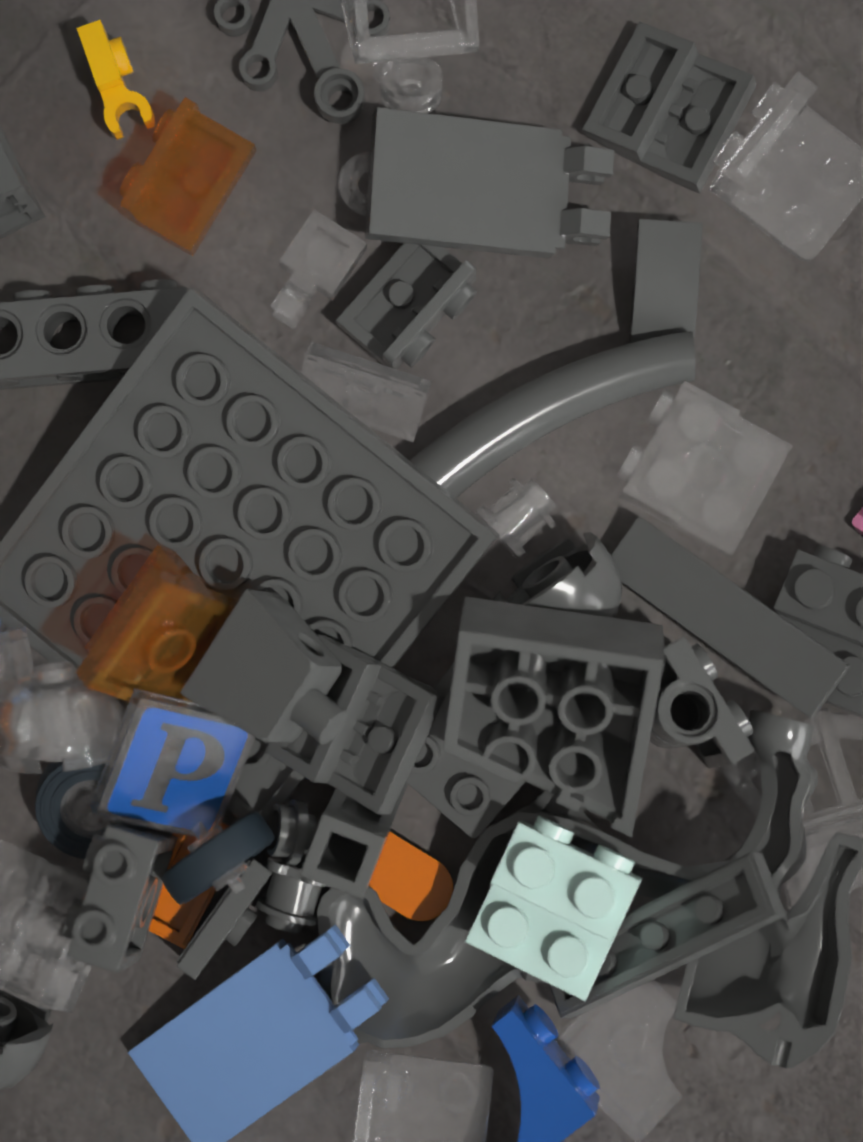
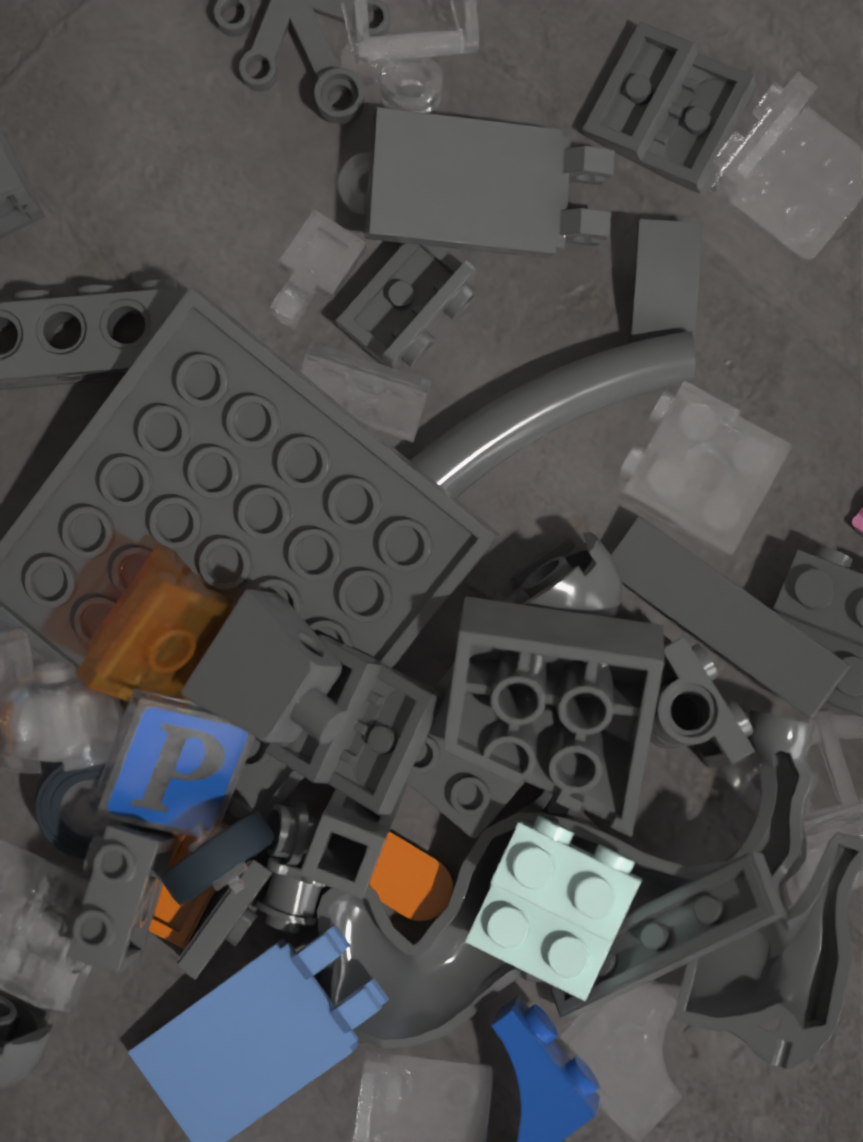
(108, 65): yellow plate -> none
(185, 177): clear orange bracket -> none
(519, 515): clear brick -> none

